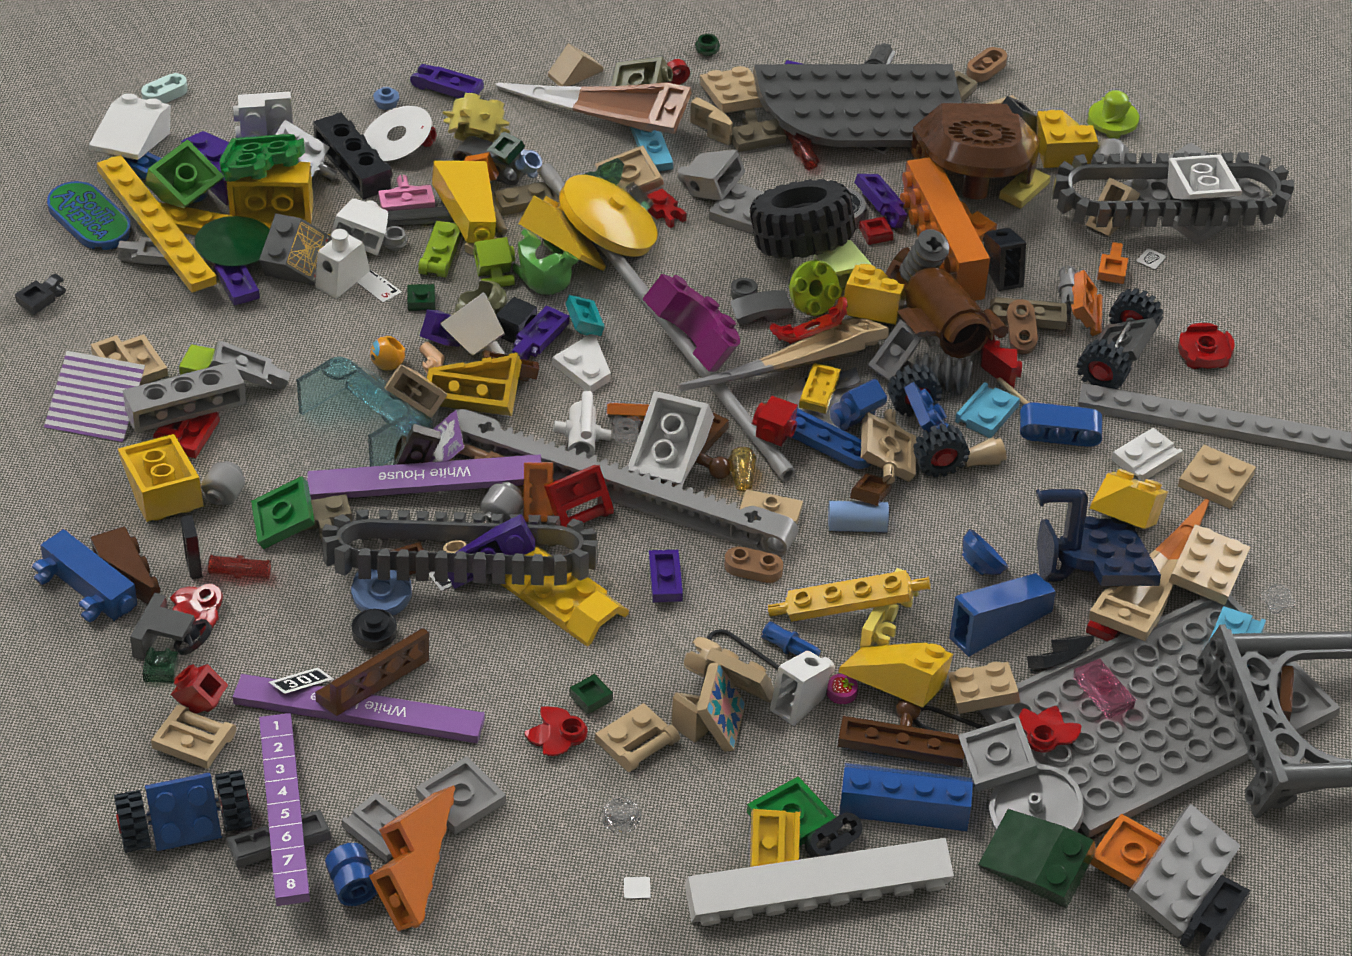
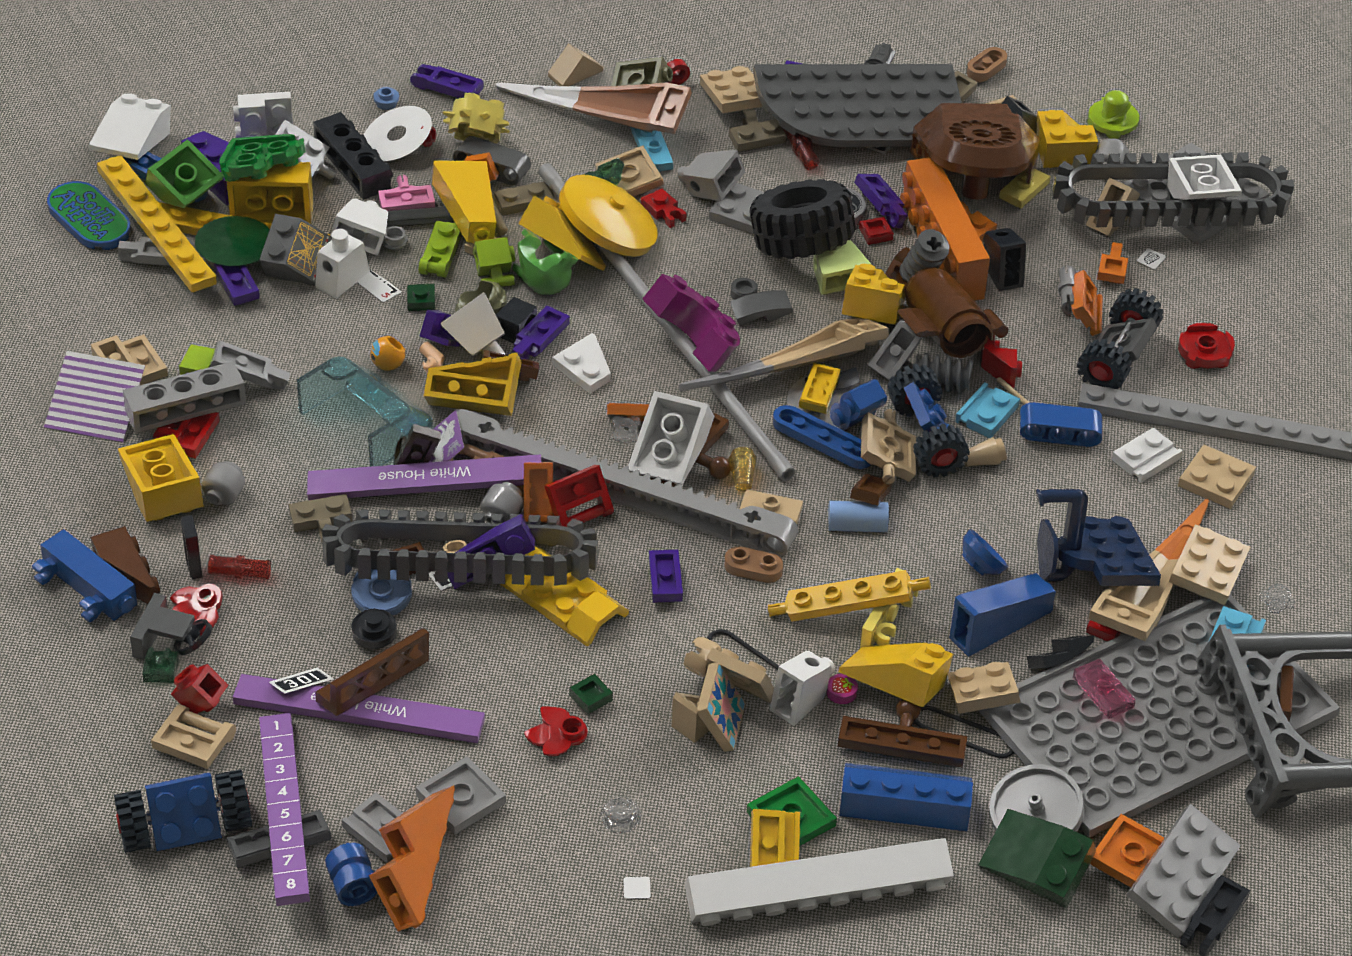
(38, 295): black plate -> none
(165, 88): light aqua beam -> none
(283, 512): green tile -> none
(416, 390): tan slope -> none
(506, 148): plate -> none
(529, 162): medium blue plate -> none
(582, 426): white pin -> none
(585, 316): teal plate -> none
(633, 730): tan plate -> none
(639, 195): clear smoke tile -> none
(707, 44): dark green plate -> none
(713, 119): tan slope -> none
(775, 420): red brick -> none
(787, 640): blue axle -> none
(814, 287): lime plate -> none
(828, 321): red piece -> none
(830, 830): black beam -> none
(998, 754): light grey plate -> none
(1022, 324): medium nougat plate -> none
(1047, 314): dark tan plate -> none
(1048, 729): red plate -> none
(1130, 499): yellow slope -> none

